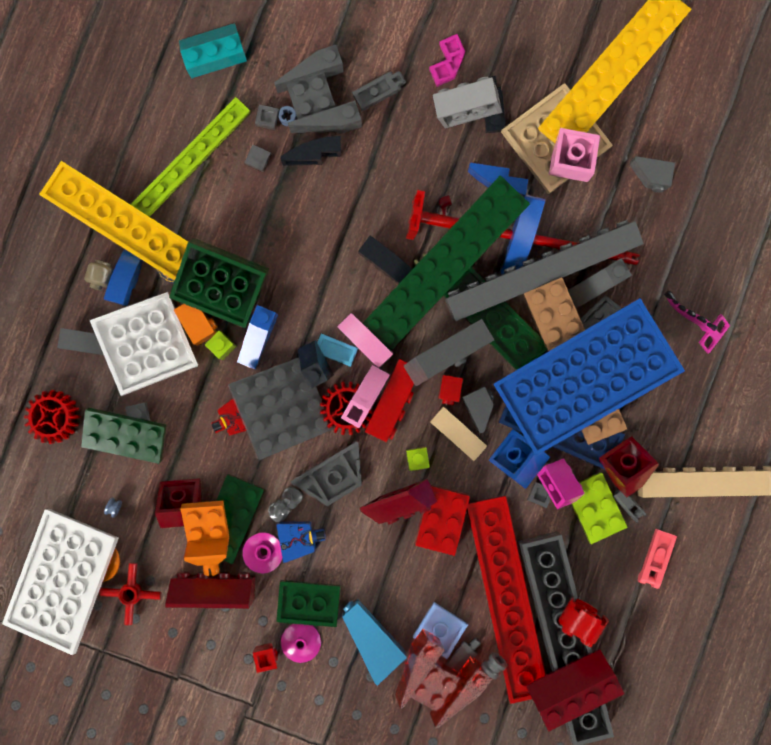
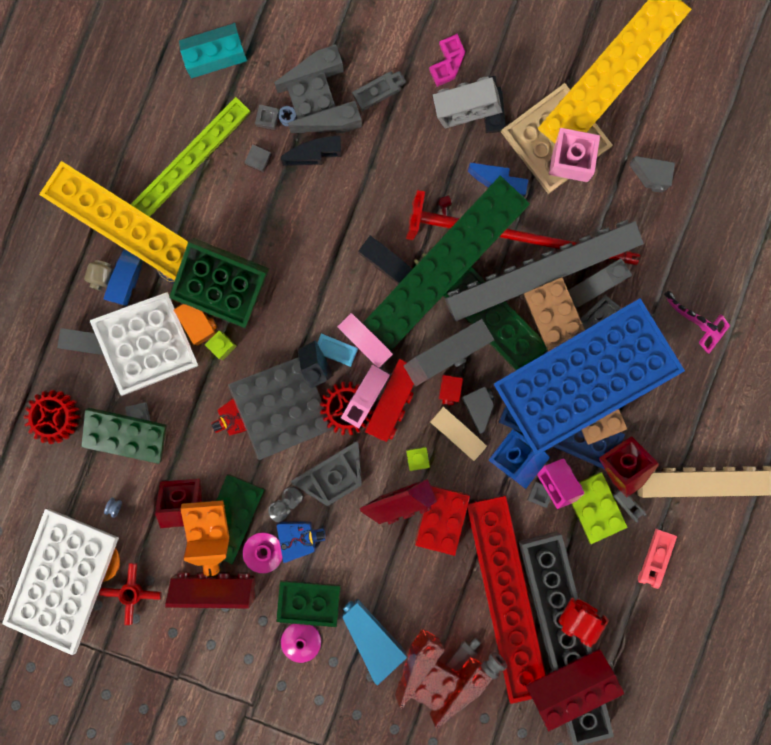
(257, 336): slope -> none
(265, 657): red brick -> none
(444, 626): light blue tile -> none
(523, 233): blue slope -> none

